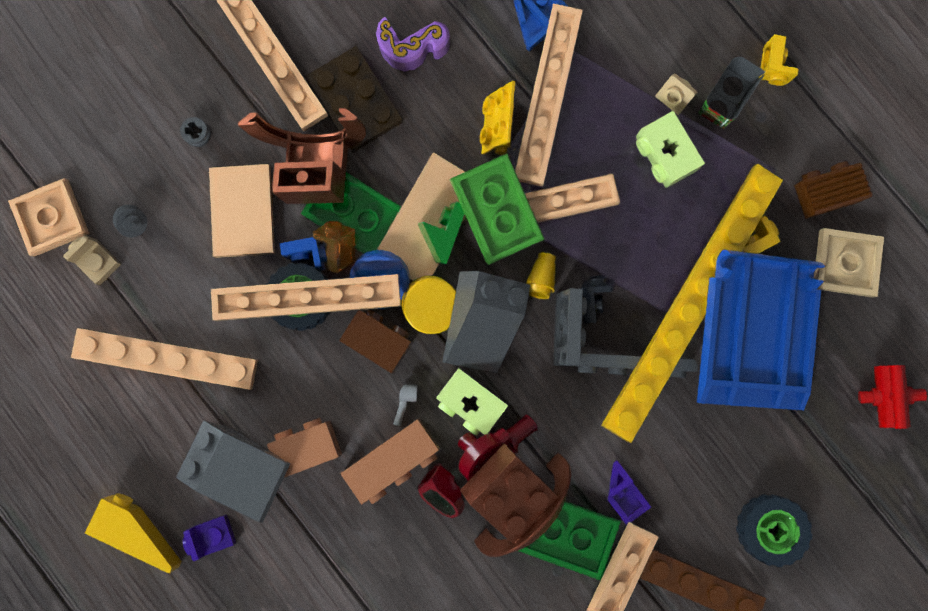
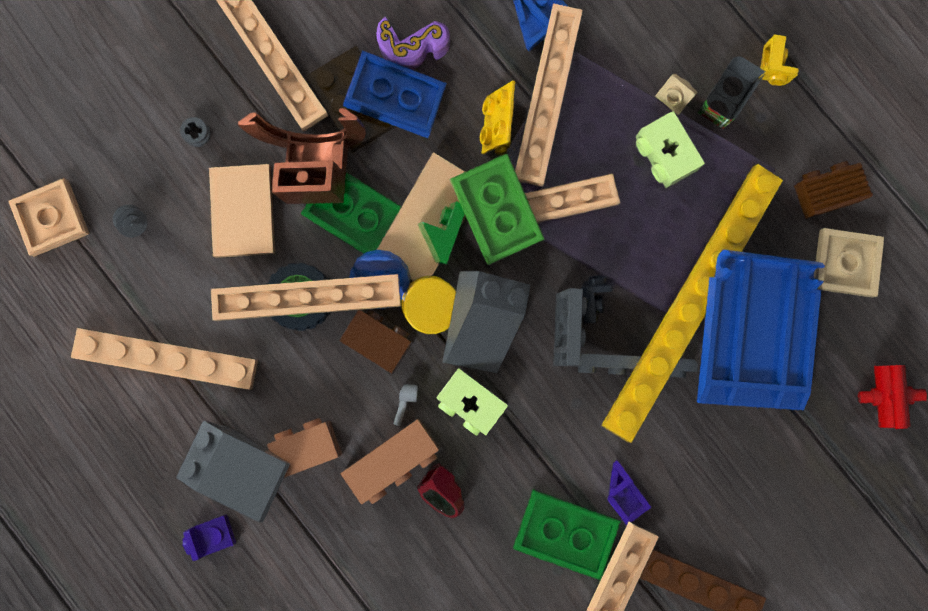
(92, 258): tan bracket -> none
(132, 532): yellow slope -> none
(301, 249): blue bracket -> none
(340, 244): clear orange bracket -> none
(394, 94): none -> blue tile
(480, 450): dark red pin -> none
(515, 500): copper piece -> none
(542, 276): yellow cone -> none
(765, 238): yellow bracket -> none
(765, 514): black wheel -> none

